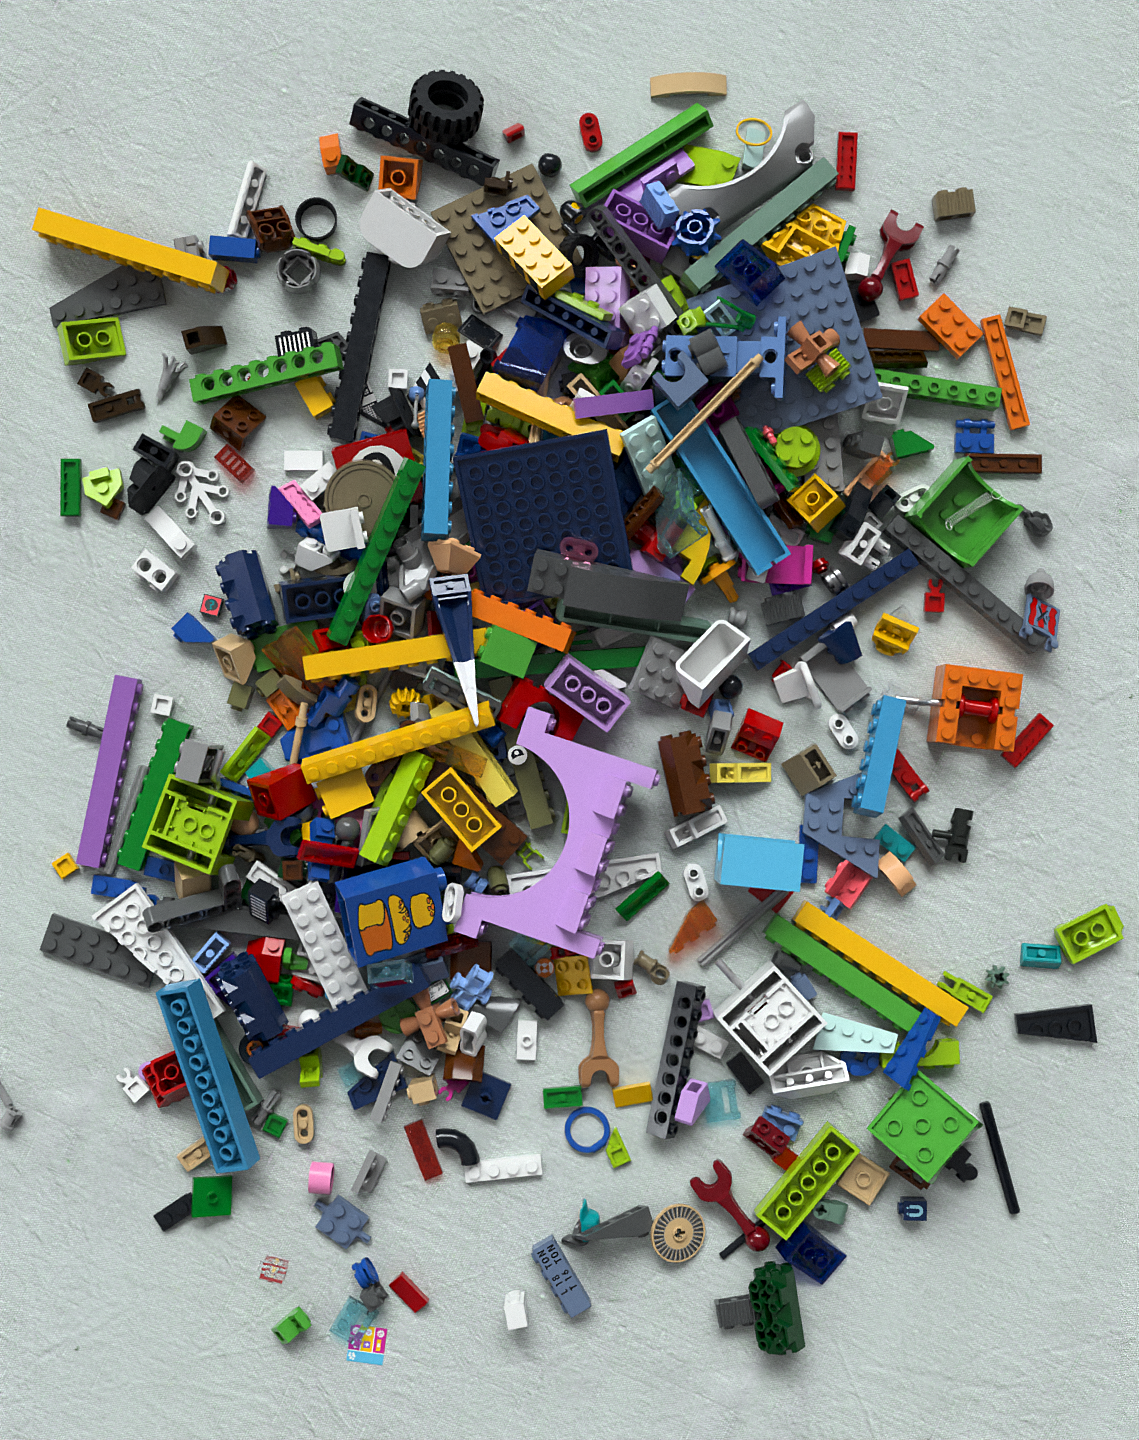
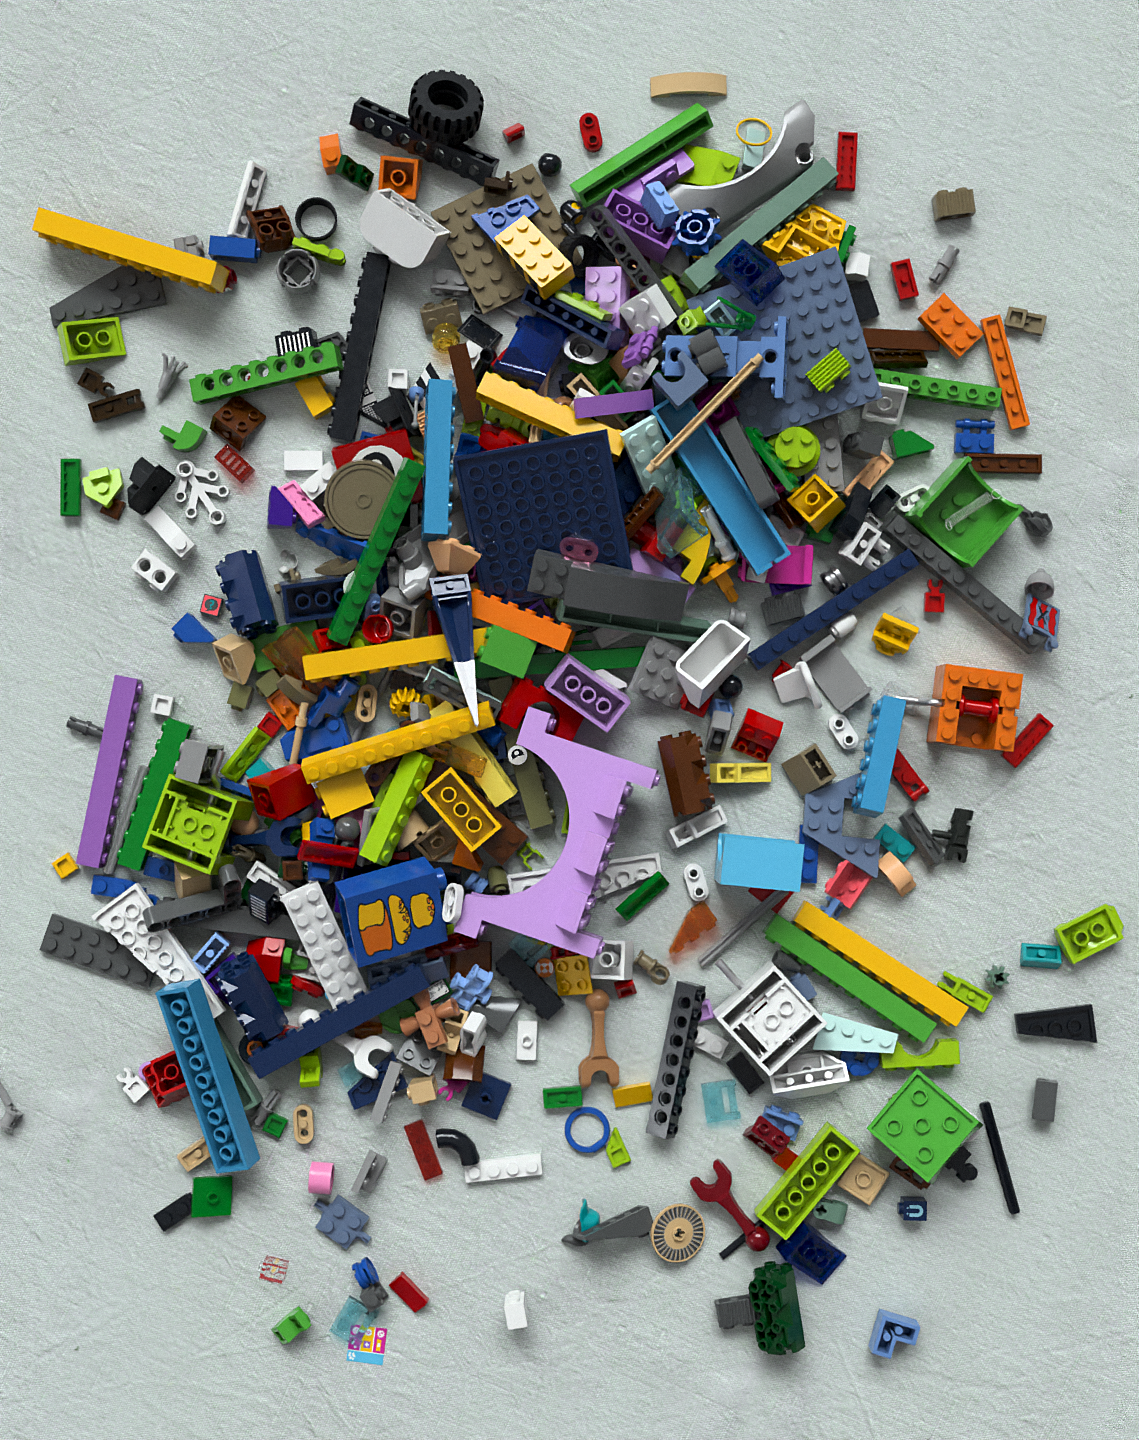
(156, 452): black brick -> none
(204, 338): dark brown slope -> none
(314, 554): white slope -> none
(343, 529): white bracket -> none
(389, 973): clear light blue brick -> none
(442, 850): olive brick -> none
(561, 1275): sand blue brick -> none
(692, 1101): lavender slope -> none
(768, 433): coral piece -> none
(813, 350): nougat brick -> none
(820, 566): red plate -> none
(842, 643): dark blue slope -> none
(880, 470): clear orange plate -> none
(890, 1328): none -> medium blue brick
(894, 241): dark red piece -> none
(905, 1060): blue wing -> none
(1045, 1099): none -> dark grey hinge

